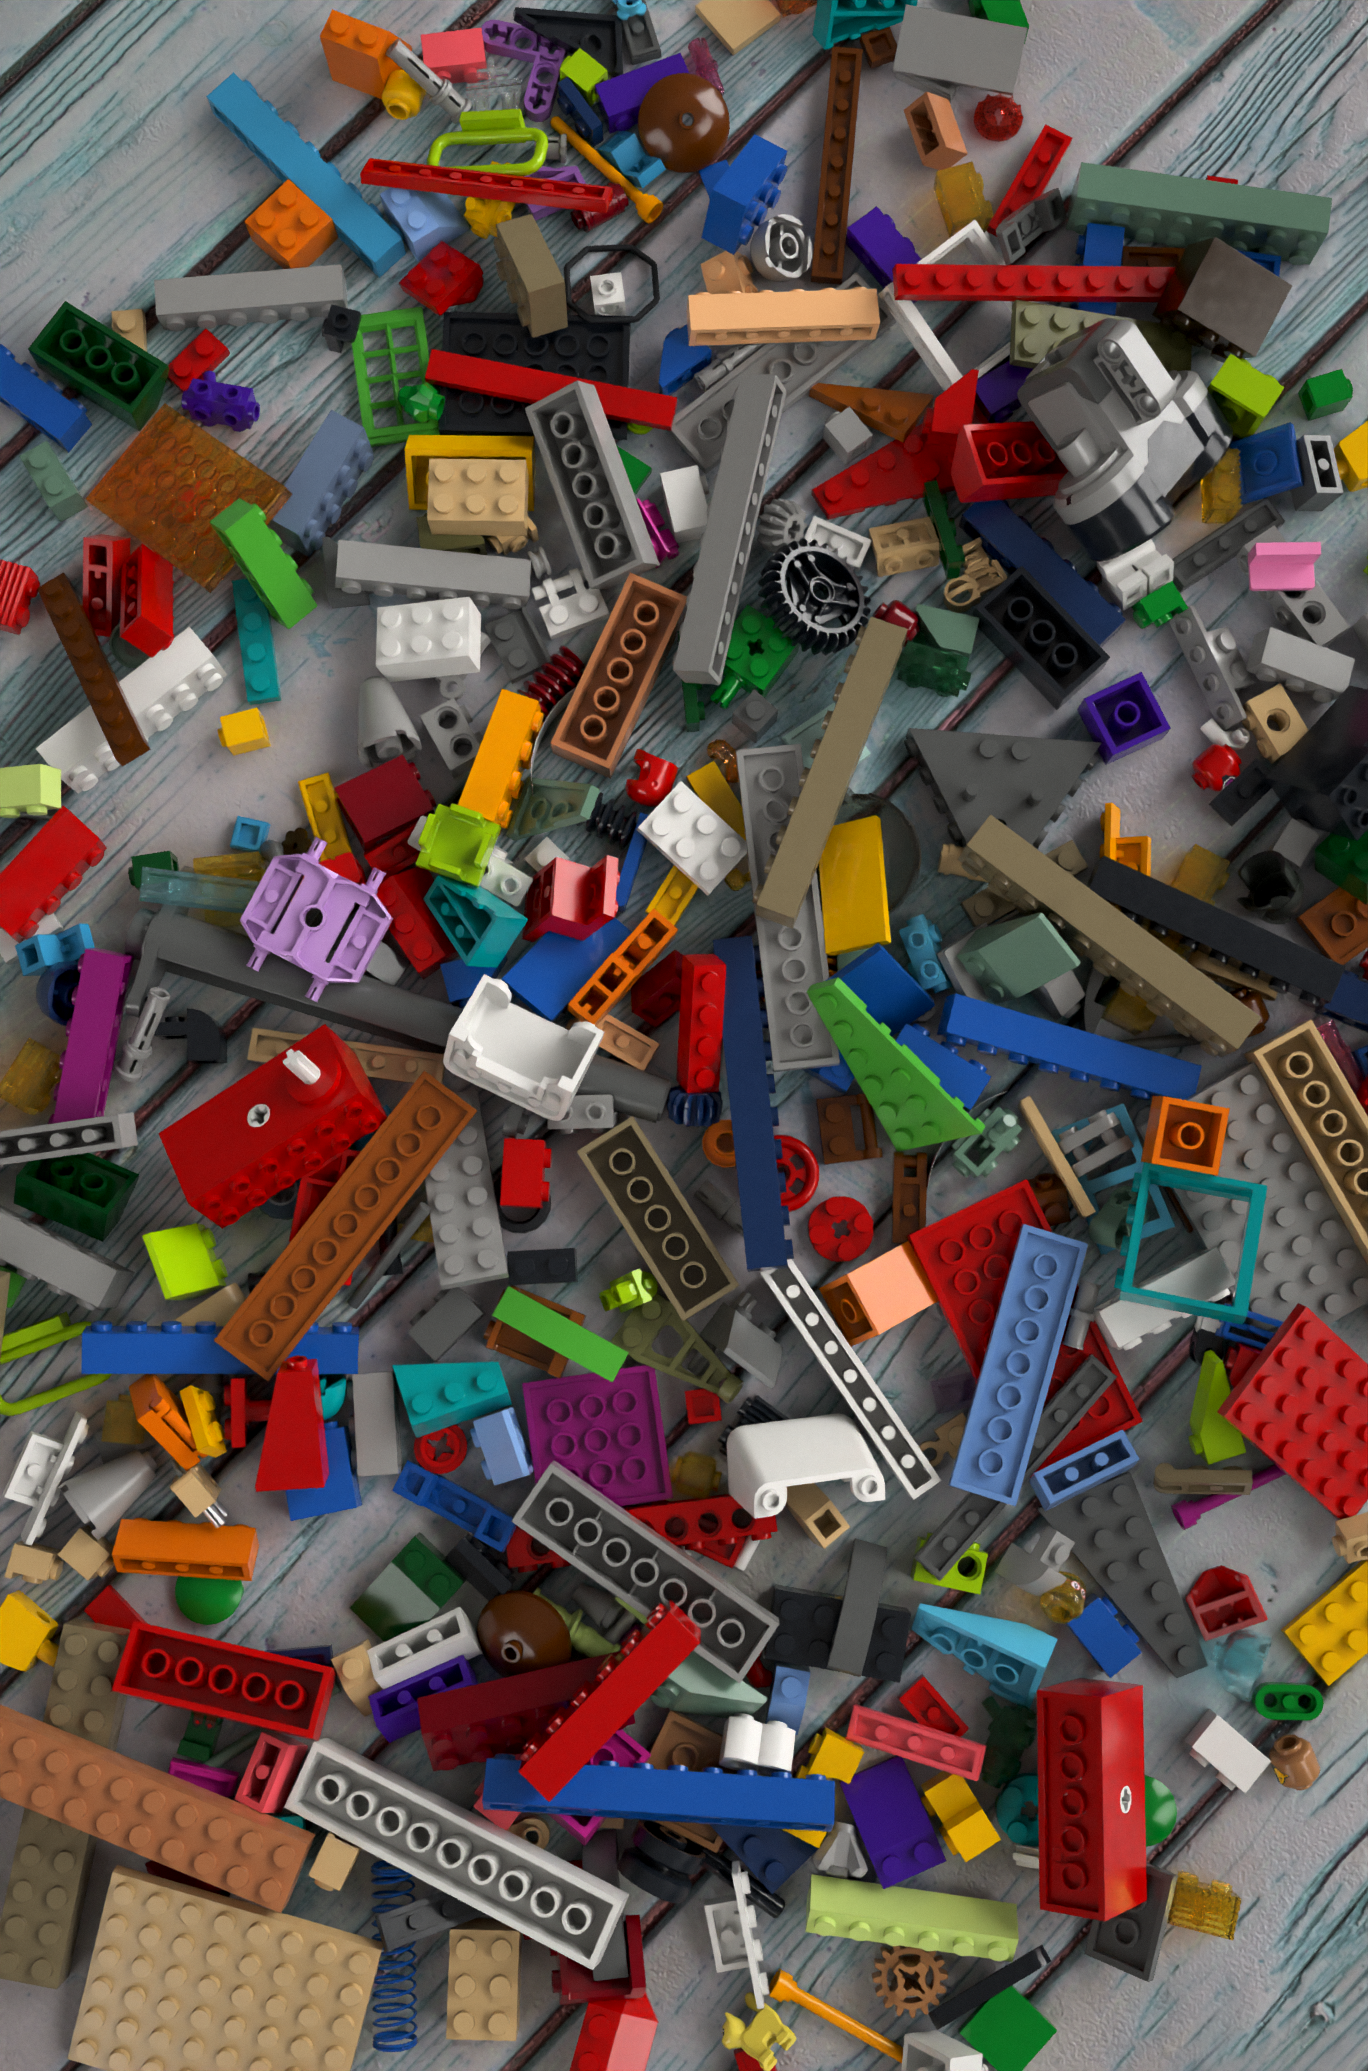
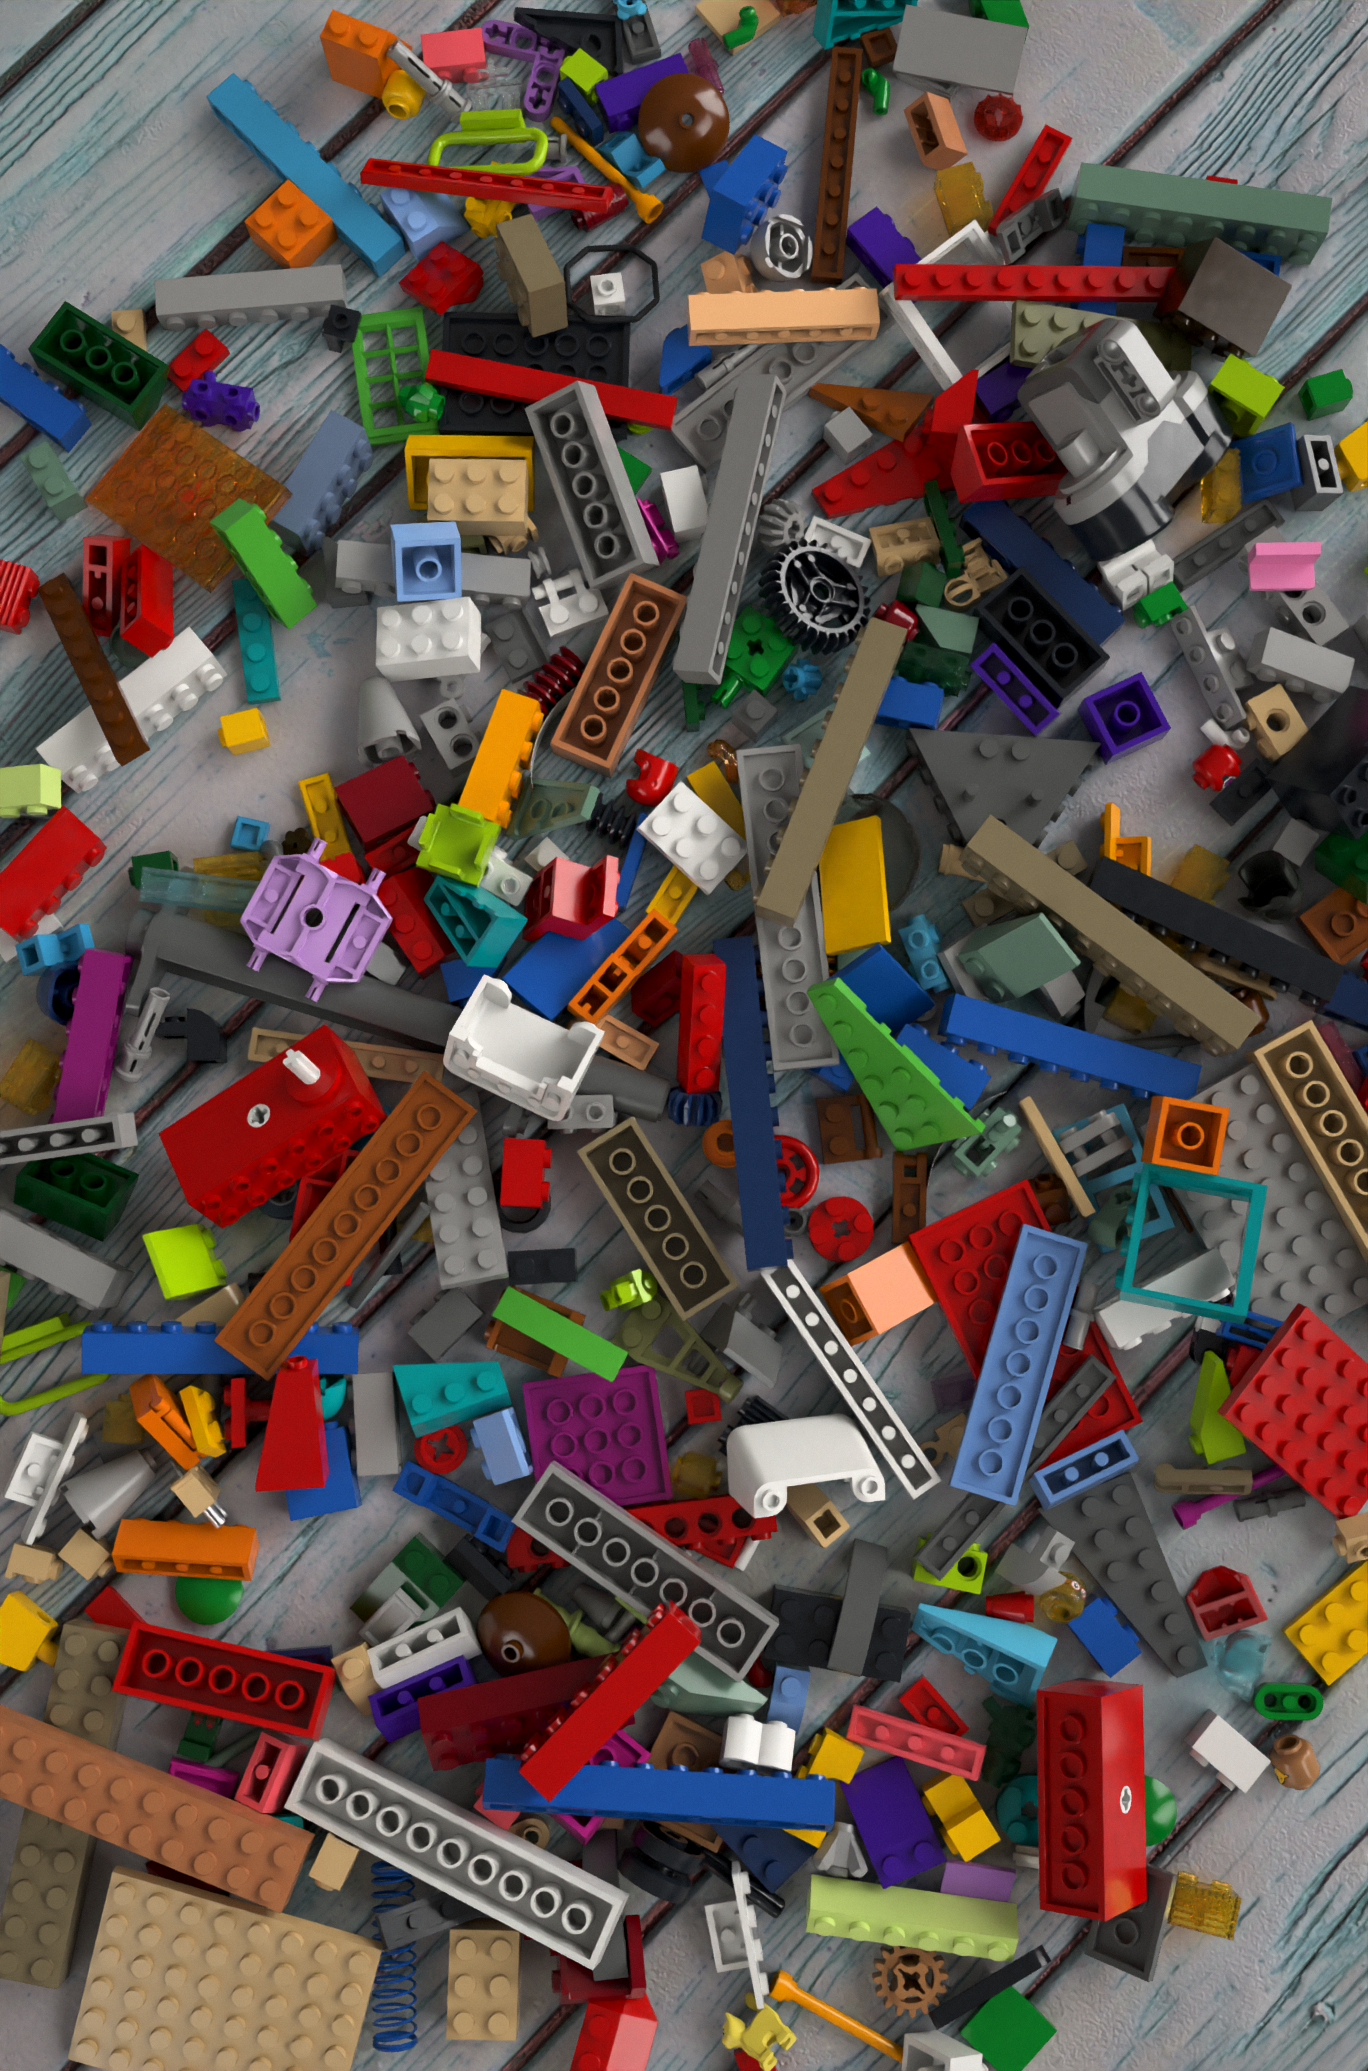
(391, 1619): none -> light grey tile
(426, 561): none -> light blue slope
(745, 31): none -> green arm
(799, 1227): none -> dark grey plate
(802, 679): none -> dark azure gear
(878, 88): none -> green arm
(911, 705): none -> blue brick
(921, 585): none -> dark green brick
(977, 1880): none -> medium lavender piece
(1011, 1607): none -> red cone
(1015, 689): none -> dark purple brick
(1269, 1503): none -> dark grey pin

